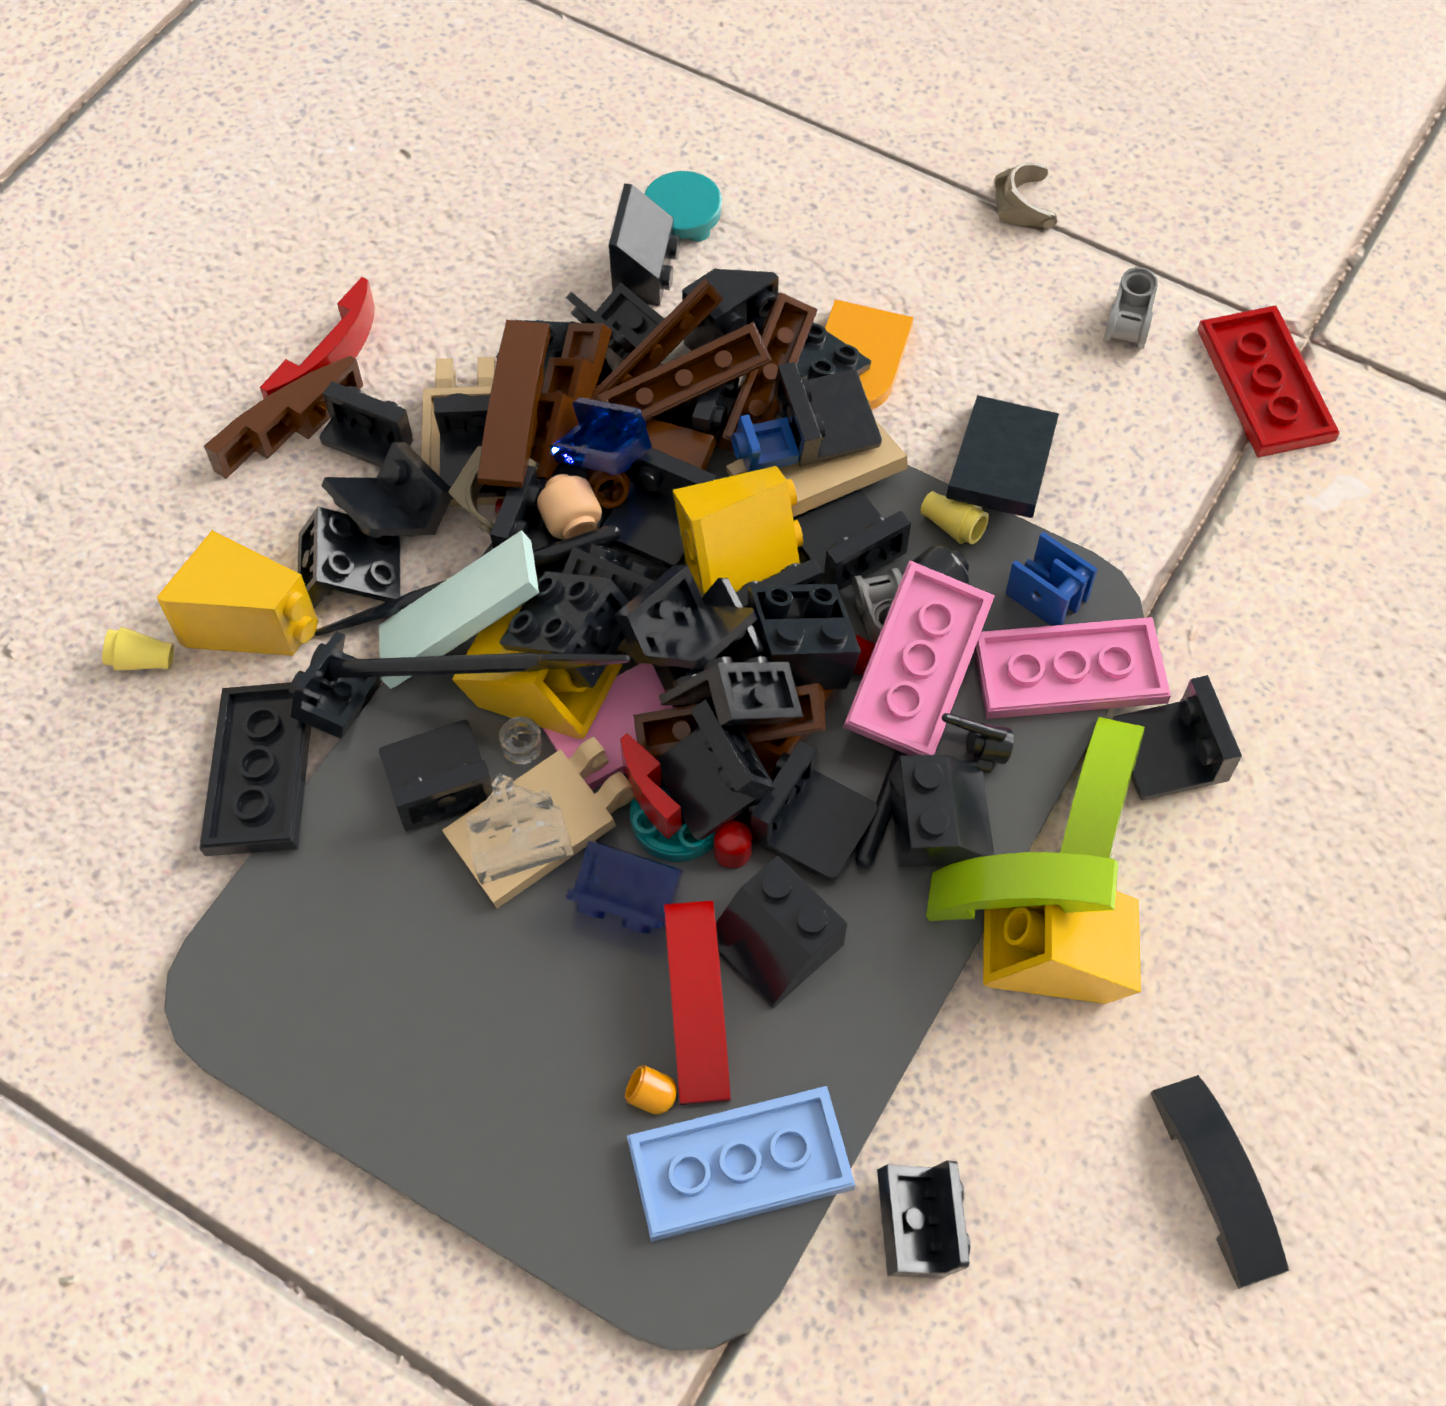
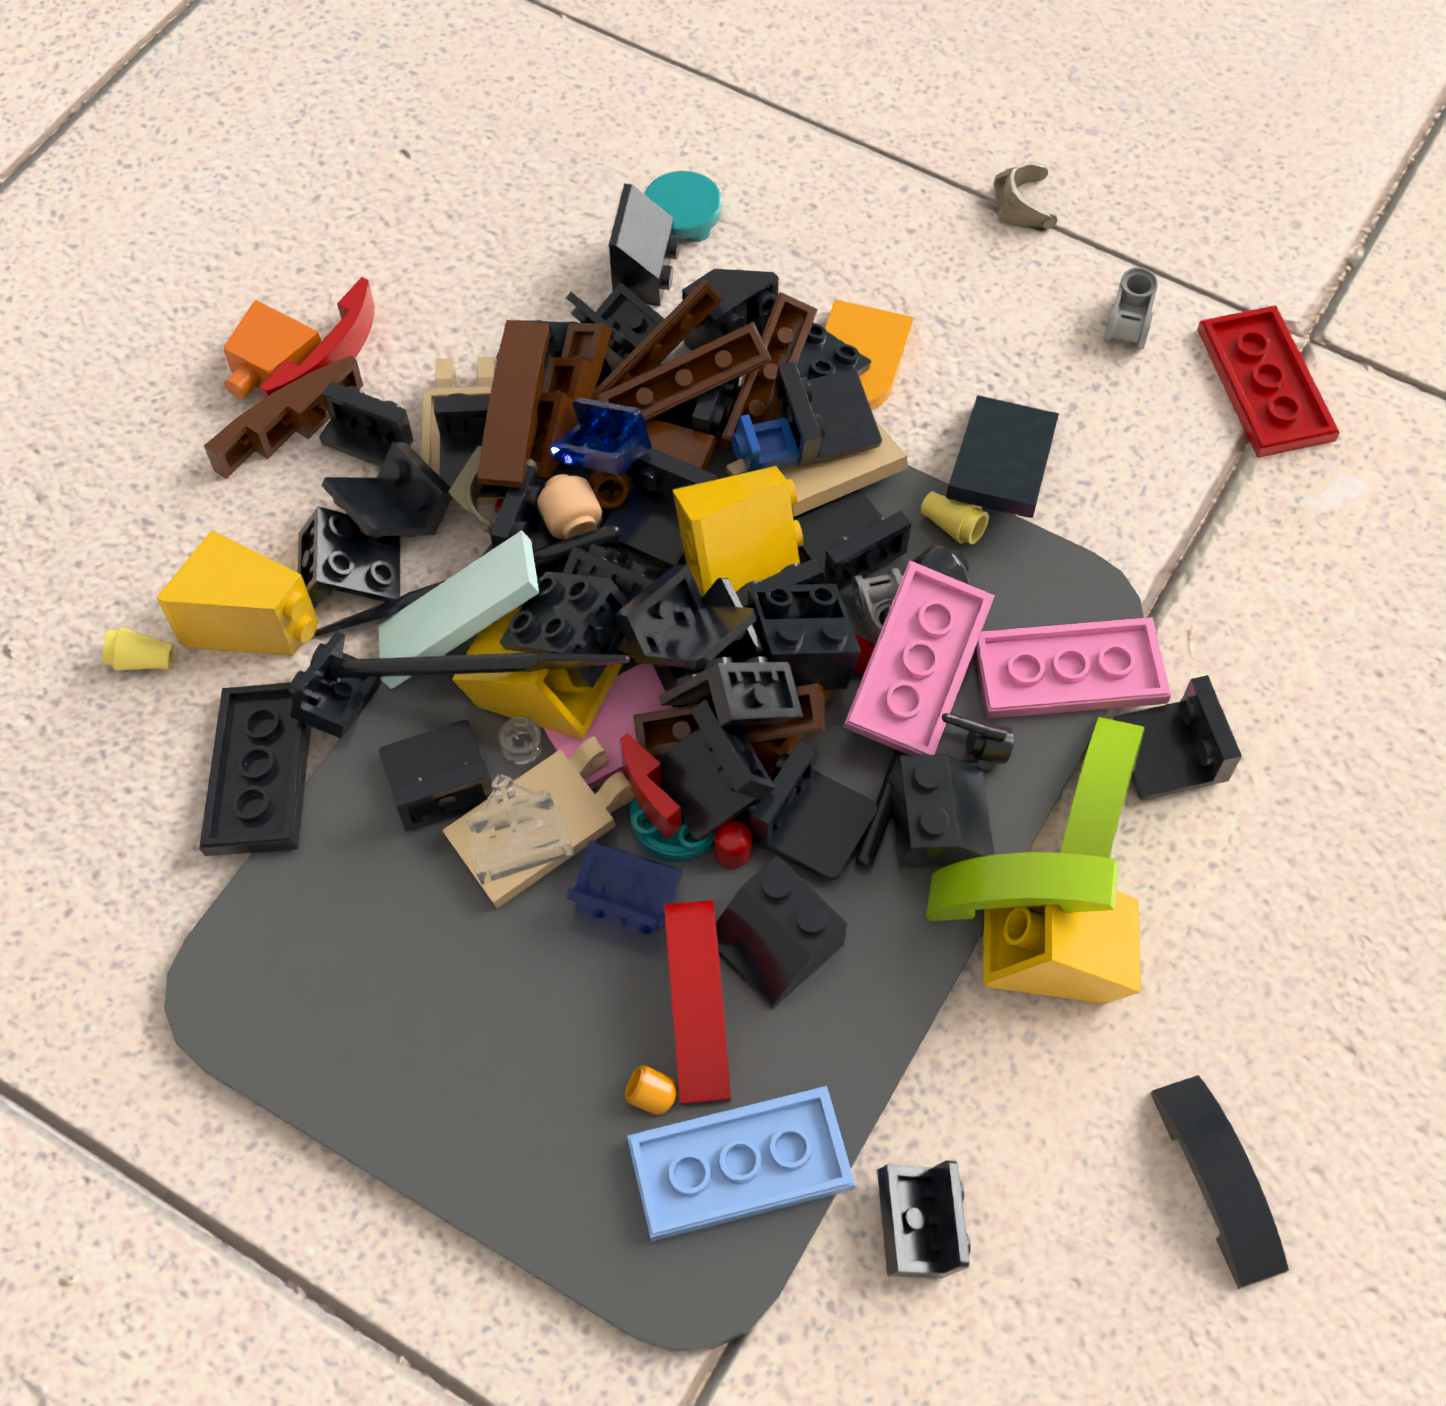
(261, 346): none -> orange torso
(1058, 577): blue piece -> none

